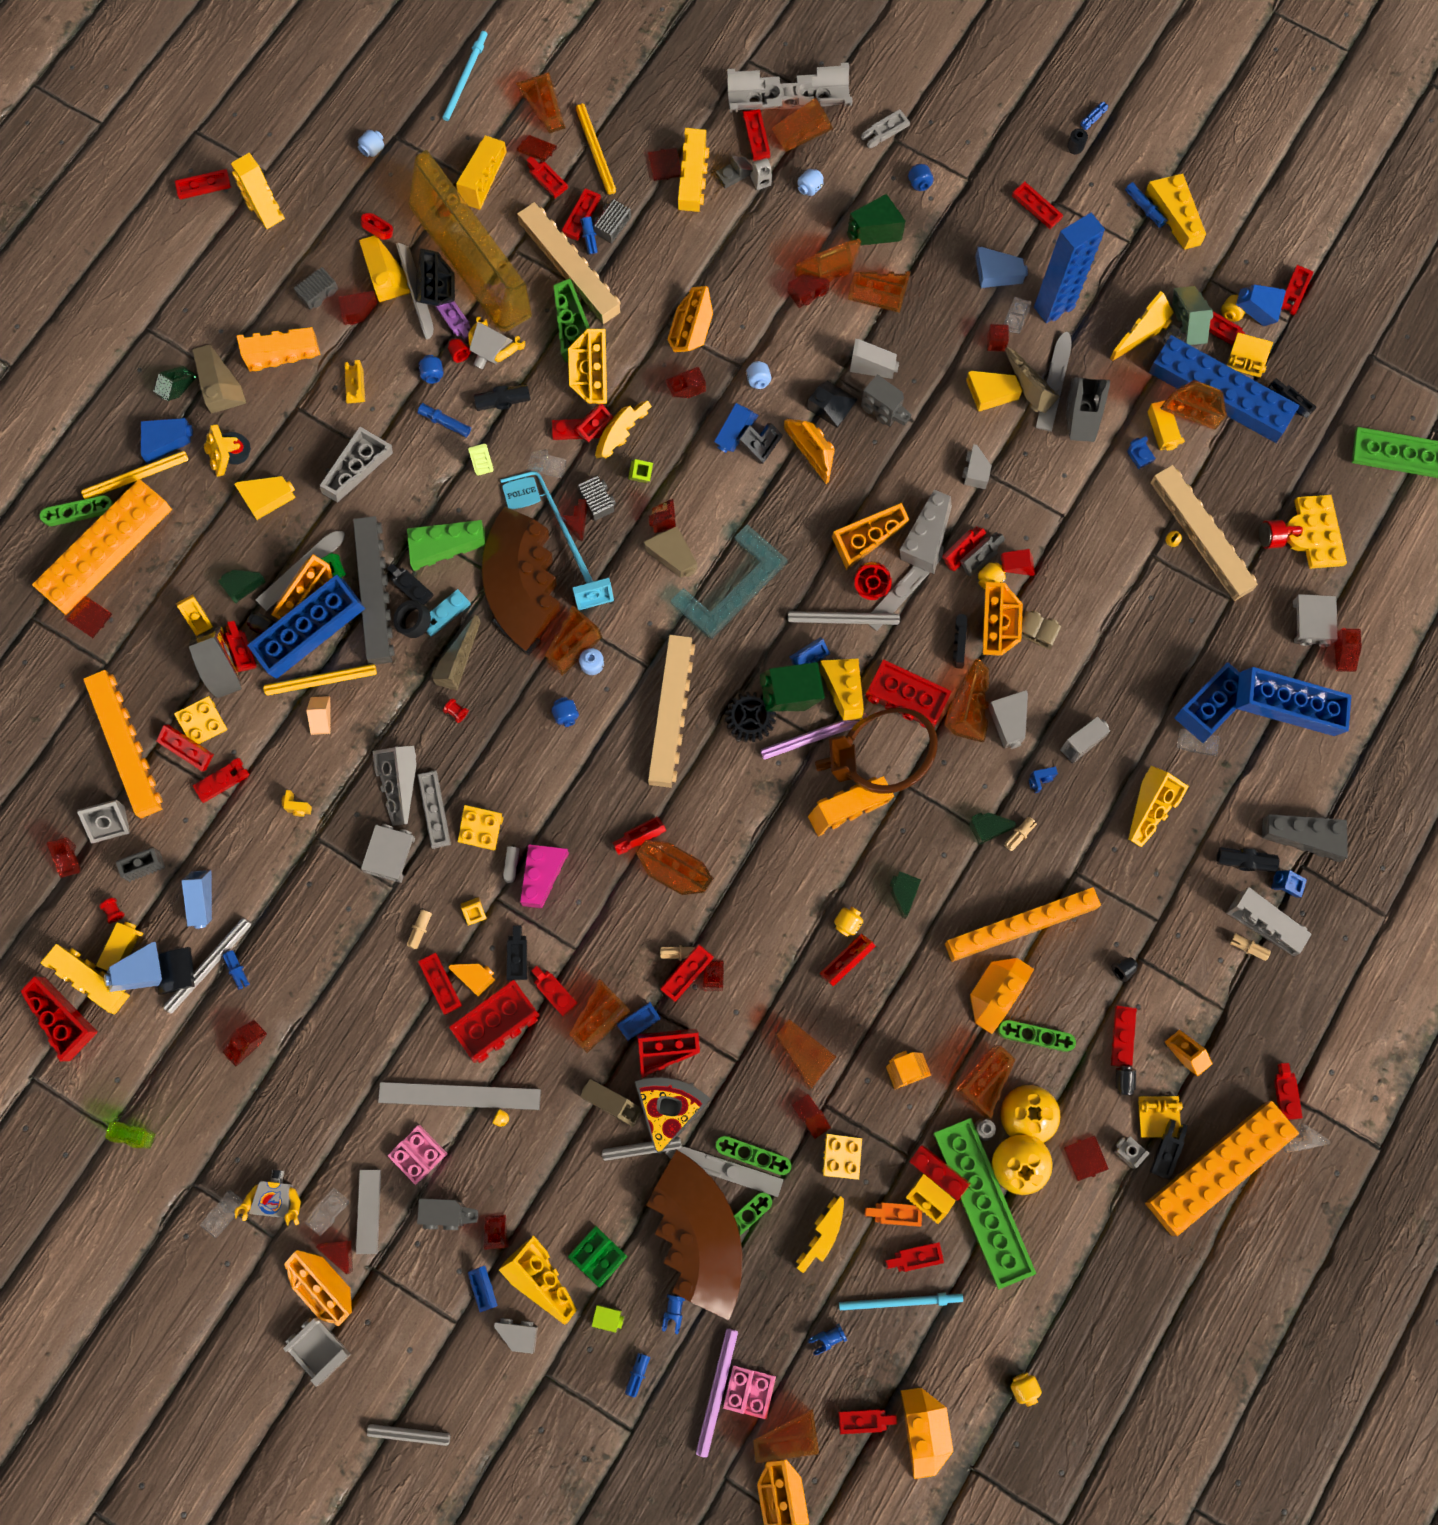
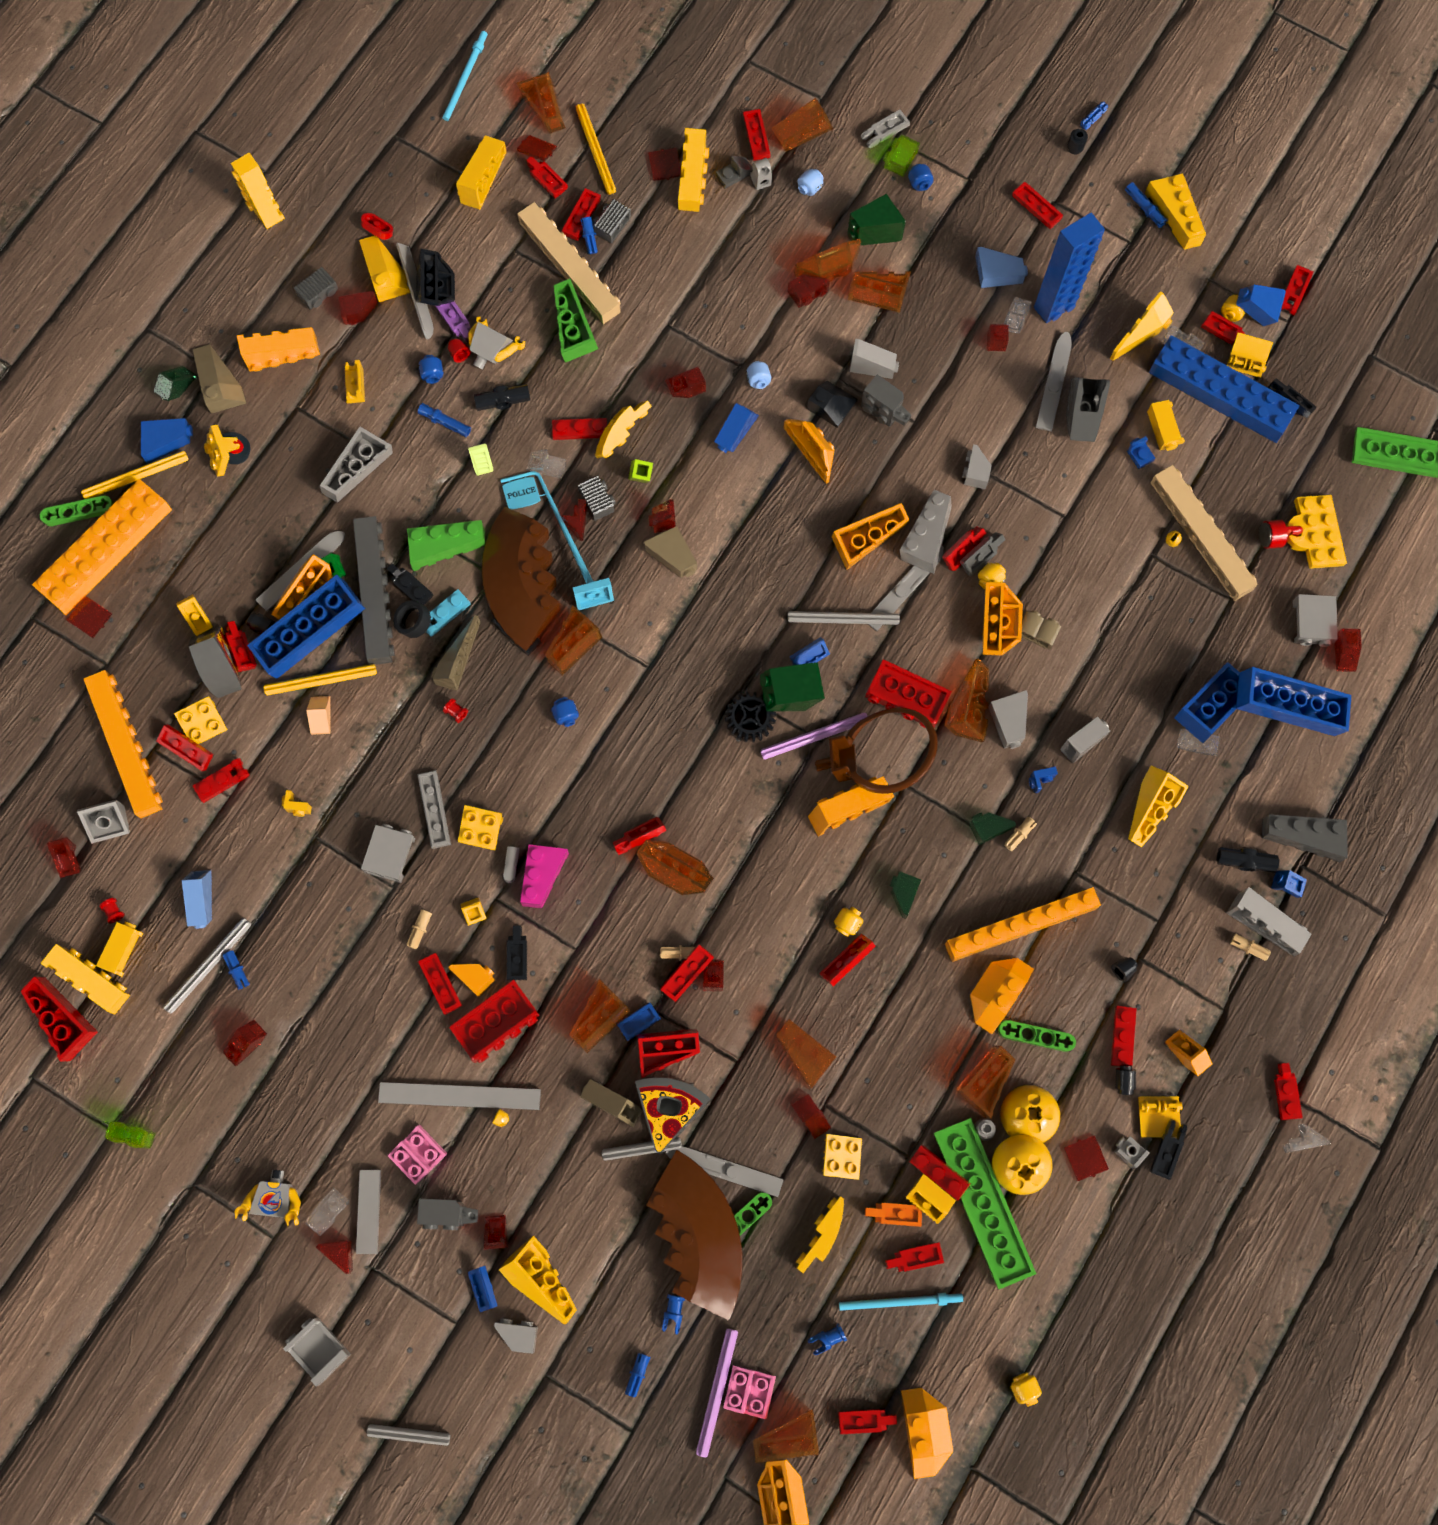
(135, 971): medium blue slope -> none
(140, 864): dark grey brick -> none
(176, 970): black slope -> none
(203, 184): red plate -> none
(222, 1214): clear slope -> none
(240, 583): clear green slope -> none
(265, 494): yellow slope -> none
(319, 1287): light orange wedge -> none
(370, 143): light blue head -> none
(397, 772): light grey wedge -> none
(467, 245): clear yellow windscreen -> none
(554, 991): red hinge -> none
(588, 366): yellow wedge -> none
(591, 661): light blue head -> none
(593, 422): red slope -> none
(597, 1256): green slope -> none
(607, 1318): lime brick -> none
(670, 711): tan brick -> none
(691, 320): light orange wedge -> none
(713, 622): clear light blue plate -> none
(748, 84): light grey piece -> none
(752, 1158): bright green beam -> none
(759, 445): black plate -> none
(845, 686): yellow wedge -> none
(872, 580): red cylinder -> none
(902, 154): none -> clear neon green brick
(907, 1068): light orange wedge -> none
(960, 639): black hinge -> none
(992, 389): yellow slope -> none
(1018, 562): red slope -> none
(1033, 385): dark tan wedge -> none
(1193, 313): sand green wedge -> none
(1197, 403): clear orange wedge -> none
(1221, 1168): light orange brick -> none

